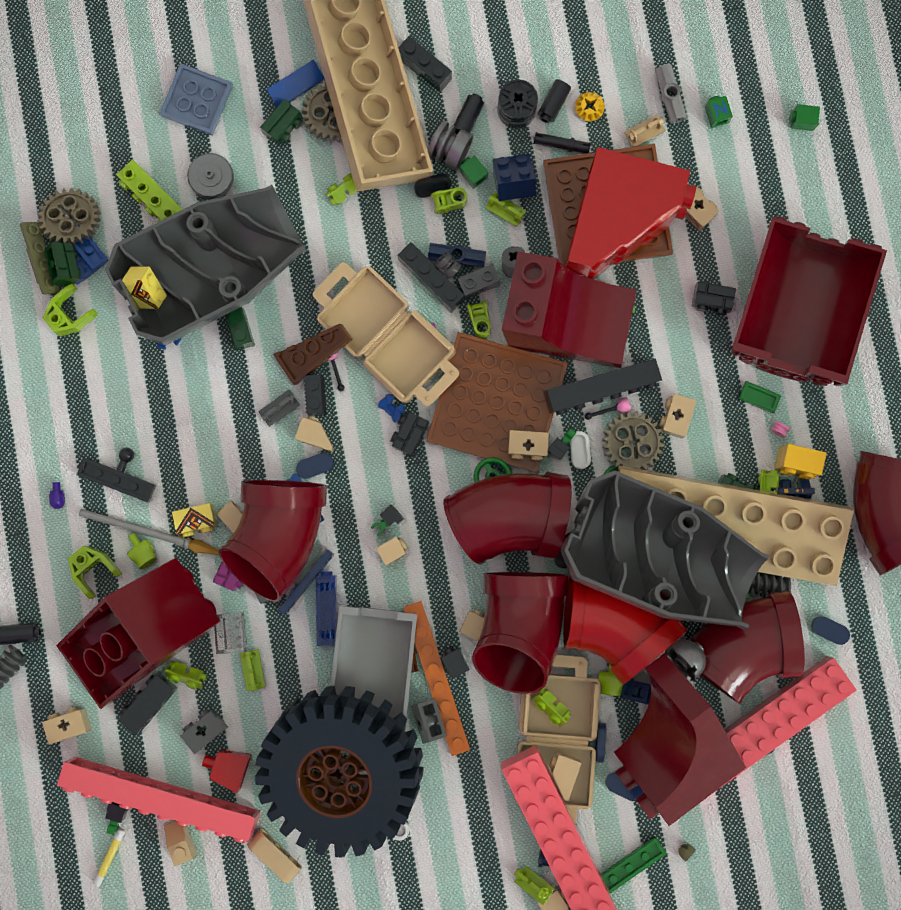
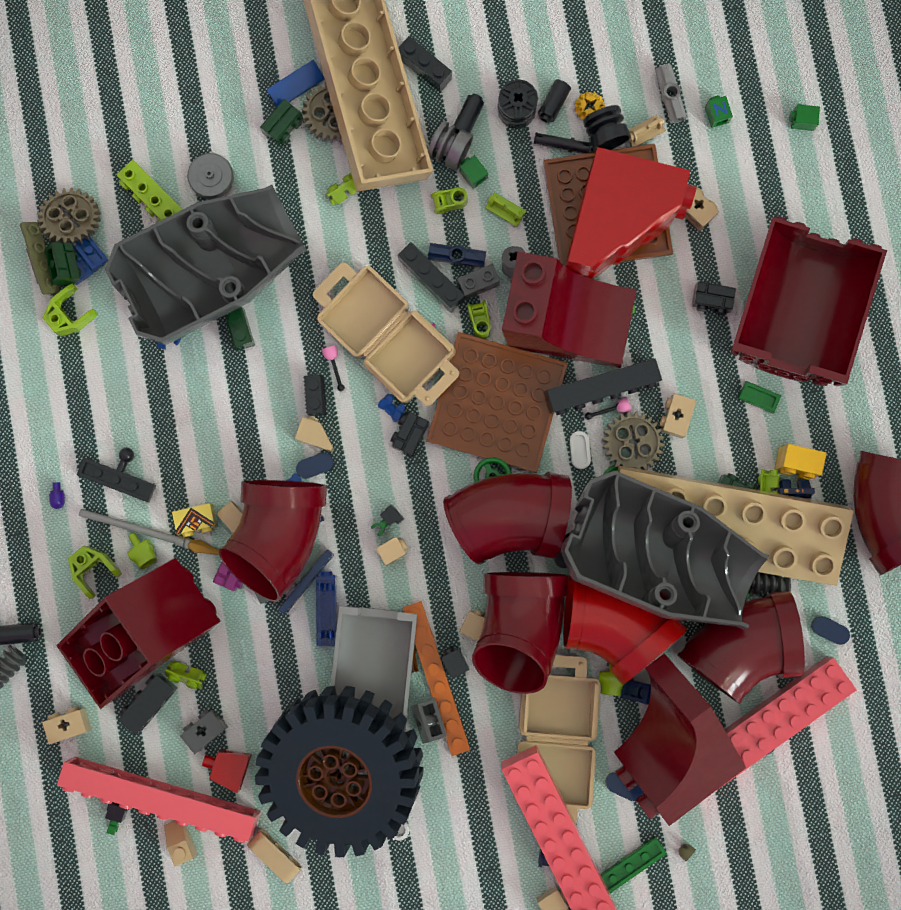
(109, 857): light yellow bar -> none
(144, 287): light yellow brick -> none
(196, 99): sand blue plate -> none
(230, 633): clear brick -> none
(252, 670): lime hinge -> none
(279, 408): dark grey hinge -> none
(312, 352): reddish brown wing -> none
(426, 186): black tile -> none
(448, 265): dark grey wheel -> none
(514, 177): dark blue brick -> none
(533, 884): lime hinge -> none
(537, 439): tan brick -> none
(557, 714): lime hinge -> none
(559, 446): black piece -> none
(565, 772): tan slope -> none
(600, 742): dark blue tile -> none
(606, 128): none -> black wheel
(687, 657): flat silver cylinder -> none
(780, 429): bright pink bush -> none

